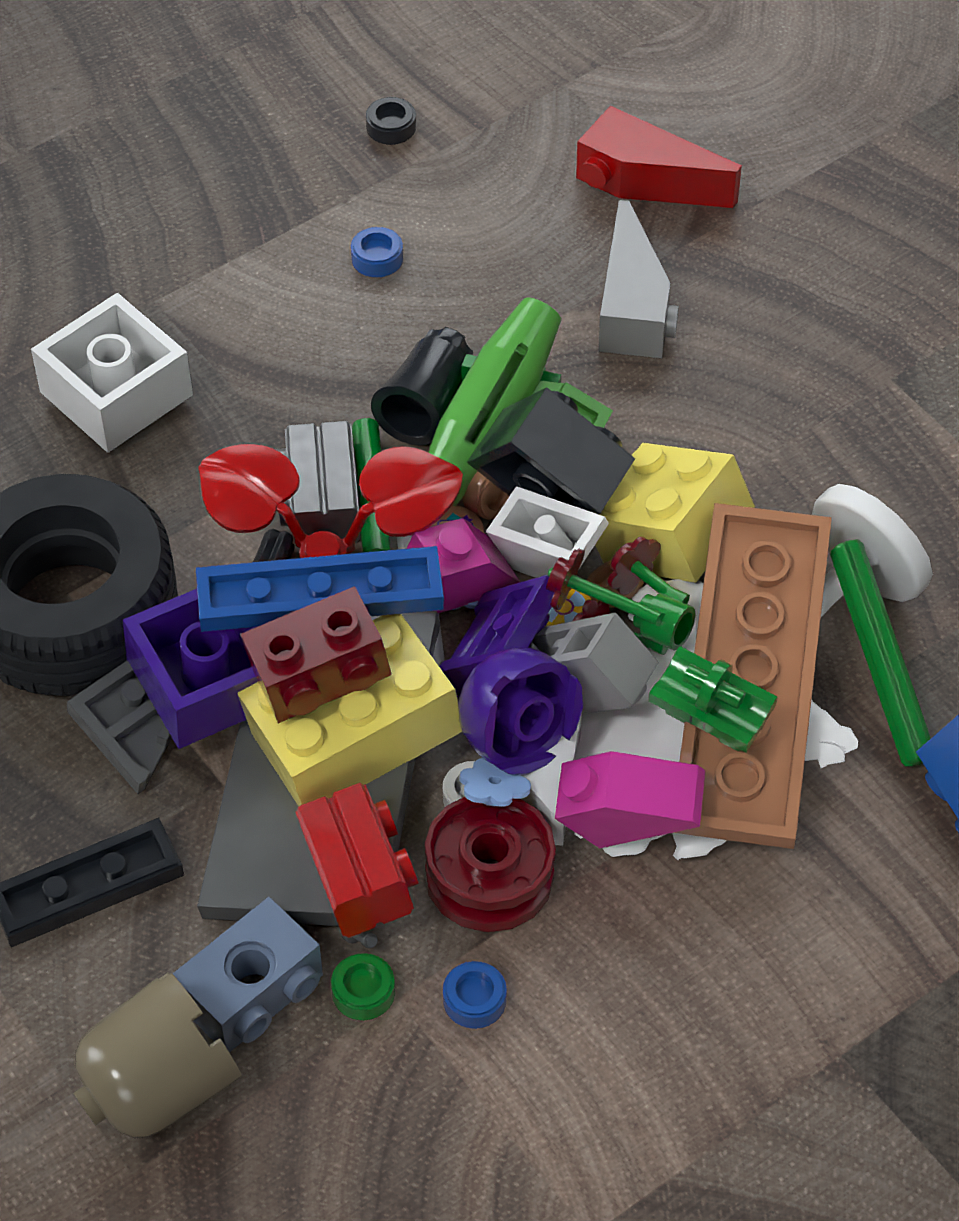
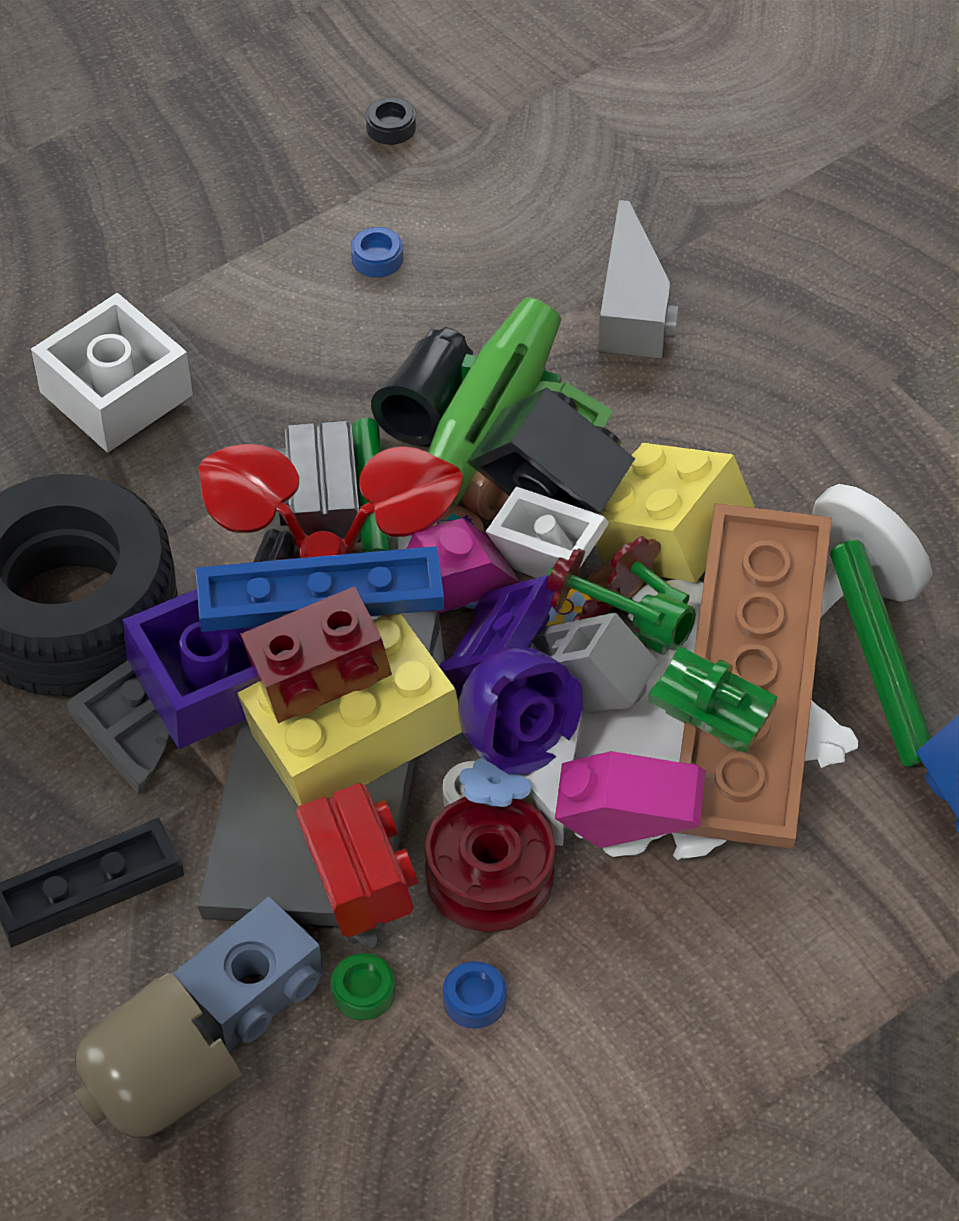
(651, 164): red slope -> none

